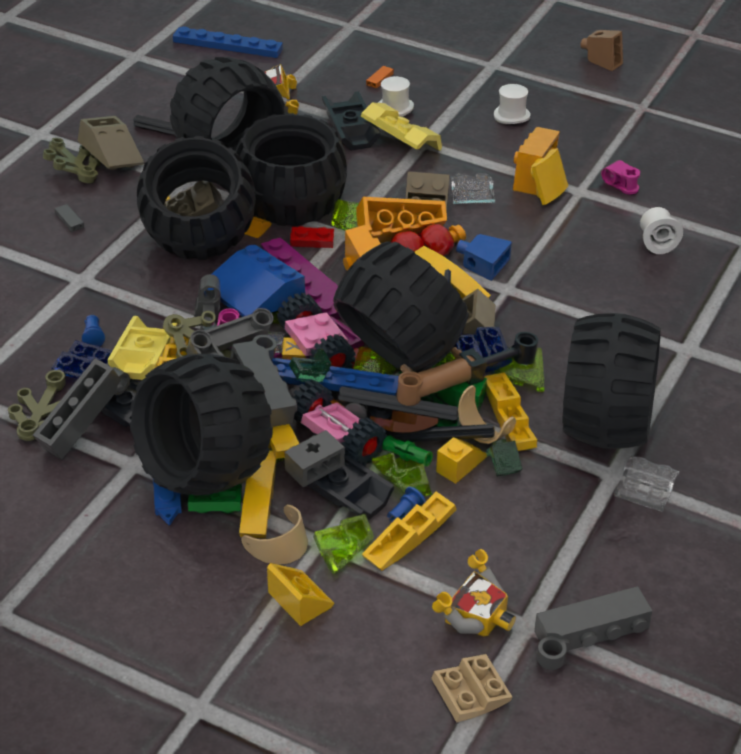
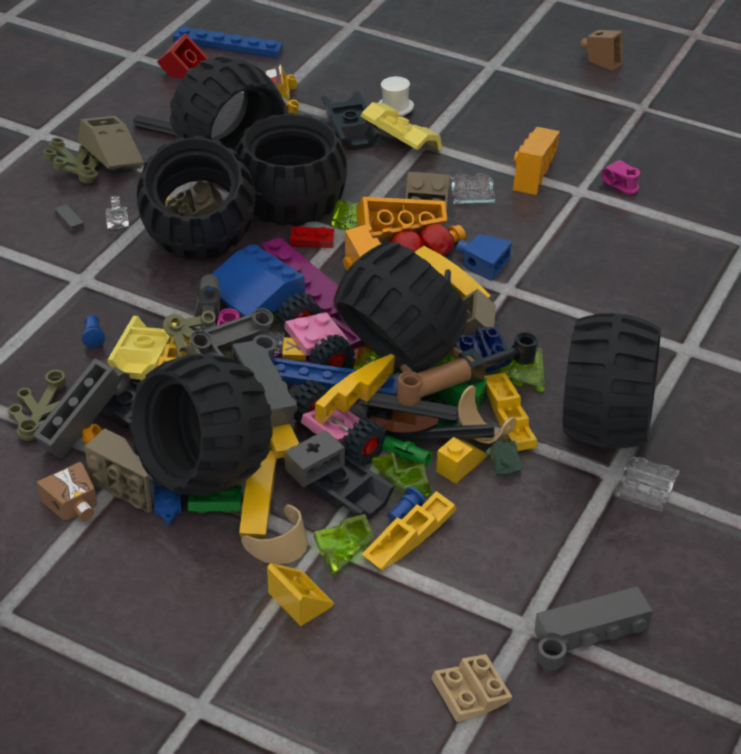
(69, 493): none -> medium nougat torso
(79, 358): clear blue slope -> none
(90, 432): none -> light orange plate
(116, 216): none -> clear plate
(118, 470): none -> dark tan slope
(181, 57): none -> red slope
(258, 227): light orange slope -> none
(311, 369): clear green bracket -> none
(357, 385): none -> yellow slope
(376, 79): orange piece -> none
(478, 603): torso -> none
(512, 105): white piece -> none
(549, 176): yellow slope -> none
(660, 231): white piece -> none

